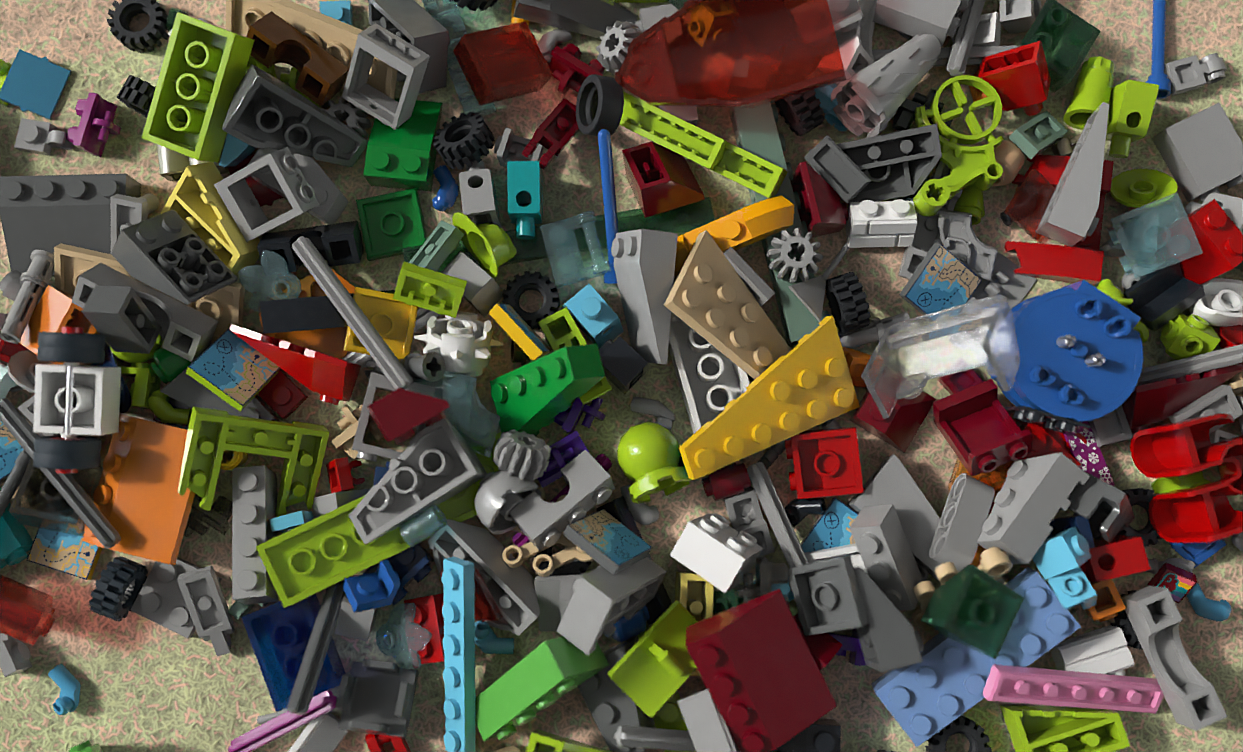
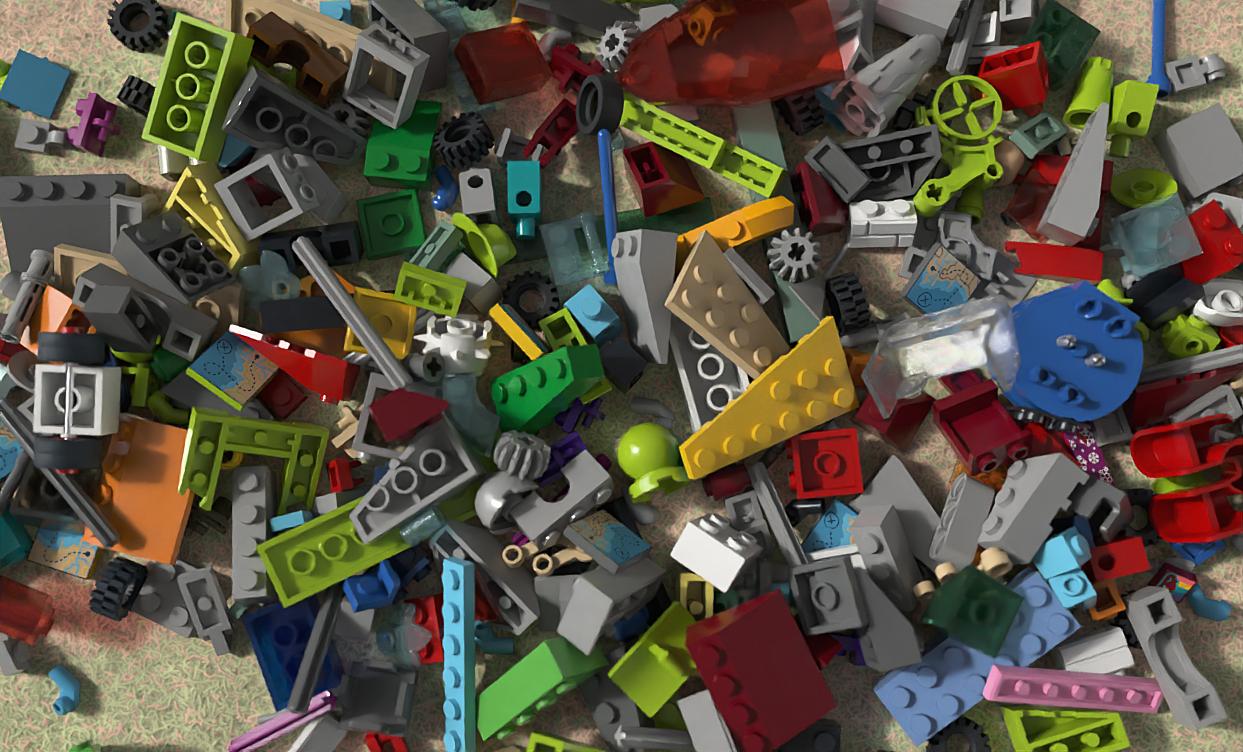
(617, 141): none -> clear light blue hand

